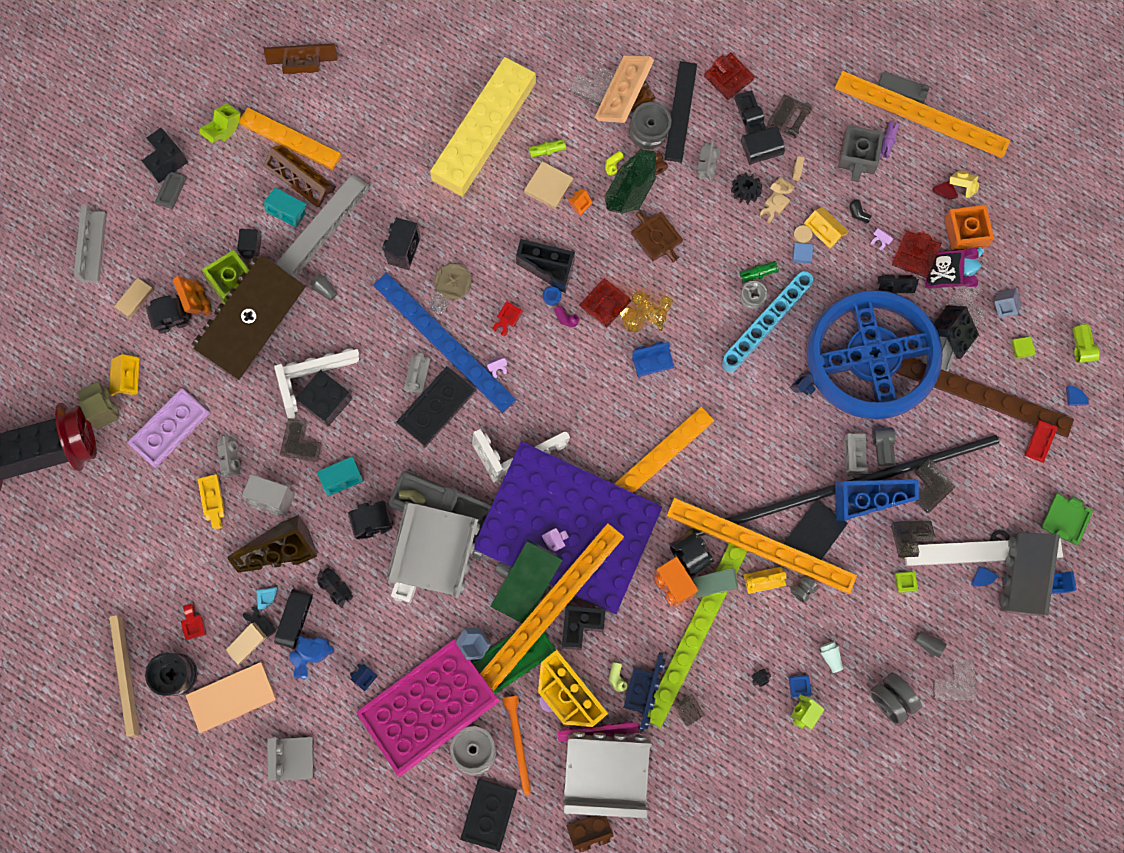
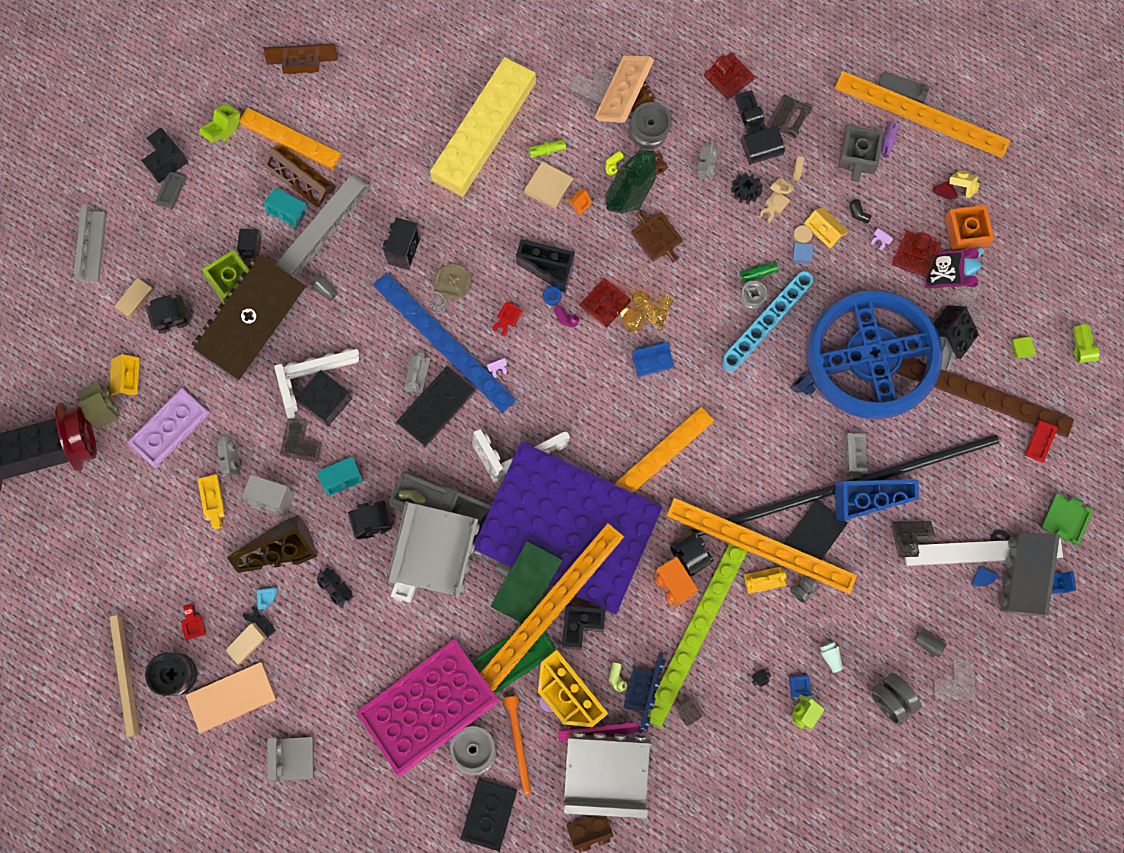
(192, 296): orange plate -> none
(293, 618): black beam -> none
(309, 651): blue animal -> none
(363, 677): dark blue tile -> none
(473, 643): sand blue panel -> none
(554, 539): lavender tile -> none
(680, 111): black tile -> none
(716, 583): sand green slope -> none
(884, 441): dark grey piece -> none
(903, 284): black hinge -> none
(906, 582): lime tile -> none
(936, 483): clear smoke plate -> none
(1007, 303): sand blue panel -> none
(1076, 397): blue tile -> none

